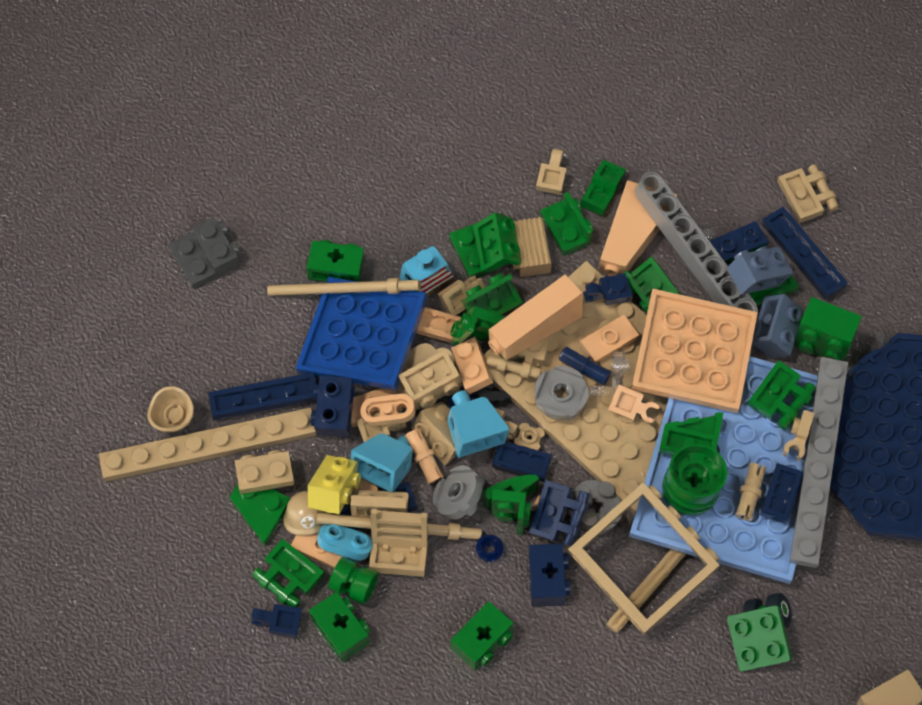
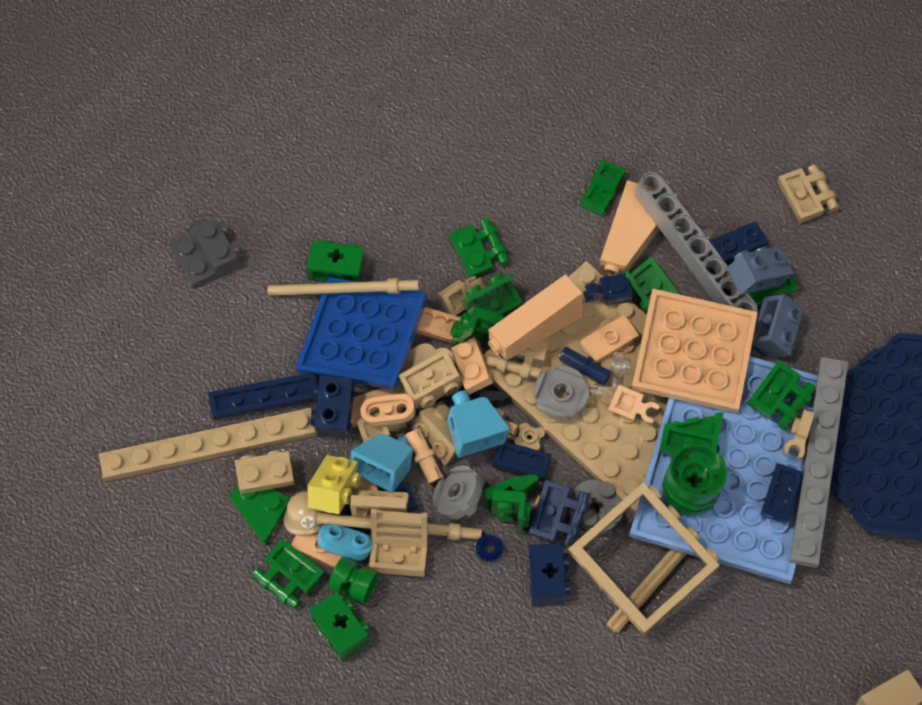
(170, 409): tan helmet -> none
(282, 621): dark blue plate -> none
(428, 268): medium azure torso -> none
(486, 621): green brick -> none
(496, 242): green bracket -> none
(533, 247): tan brick -> none
(551, 175): tan plate -> none
(567, 224): green bracket -> none
(750, 491): tan pin -> none
(760, 632): green plate -> none
(804, 253): dark blue plate -> none
(827, 330): green brick -> none

